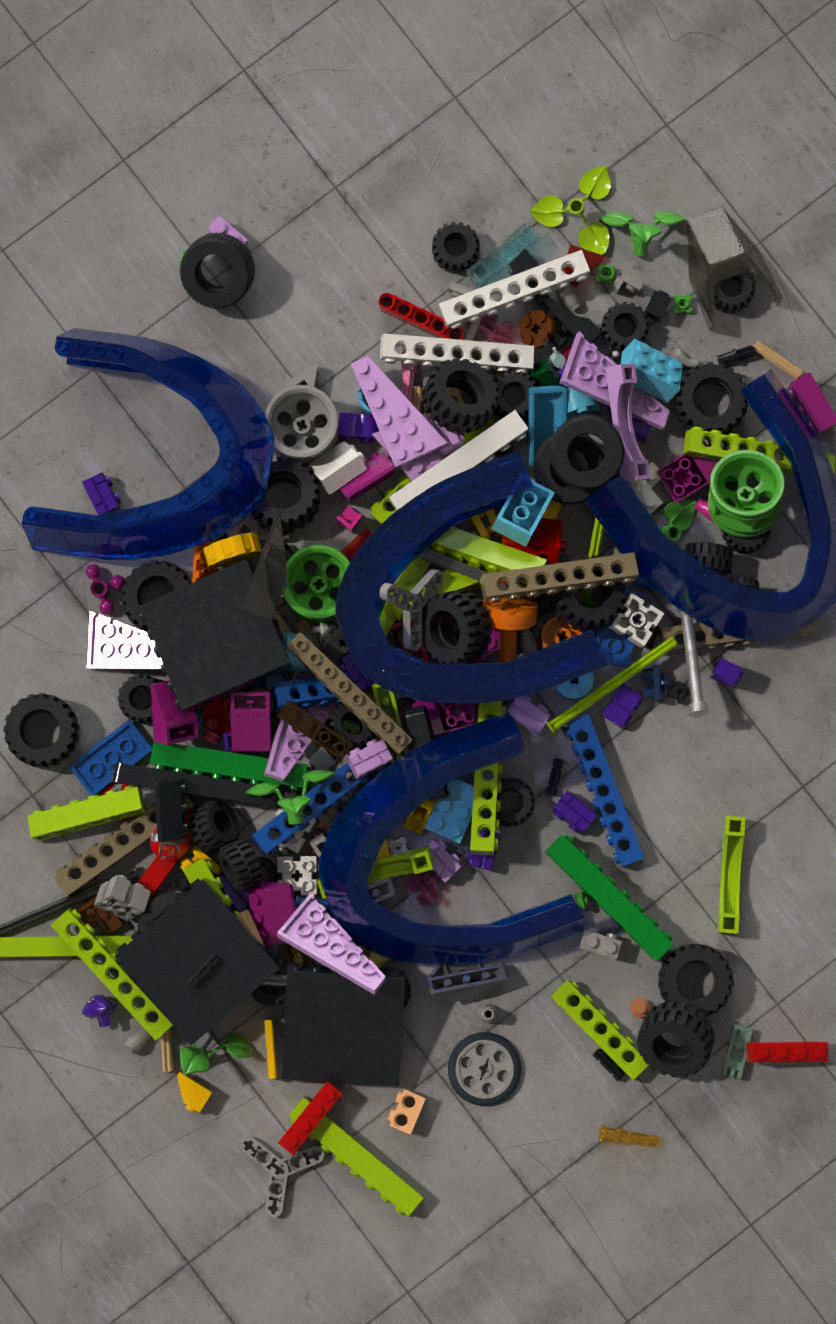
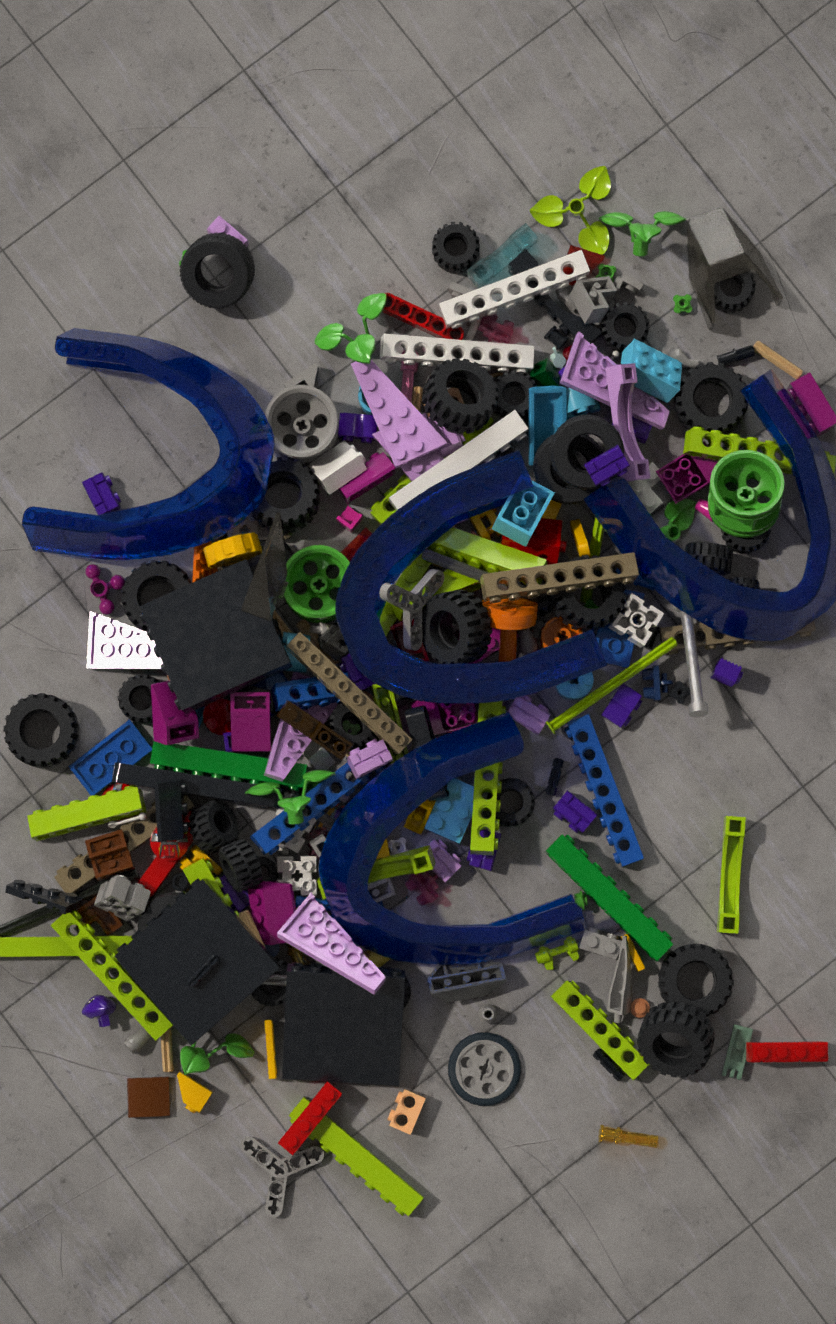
(52, 897): none -> black wing
(109, 854): none -> reddish brown slope
(112, 824): none -> white hinge
(148, 1097): none -> reddish brown slope
(211, 737): coral bush -> none
(364, 344): none -> bright green plant
(529, 324): reddish brown plate -> none
(546, 955): none -> lime piece
(579, 537): none -> yellow beam
(593, 297): none -> light grey brick
(607, 465): none -> dark purple brick
(621, 987): none -> light grey piece
(634, 956): none -> yellow tile
(658, 305): black brick -> none

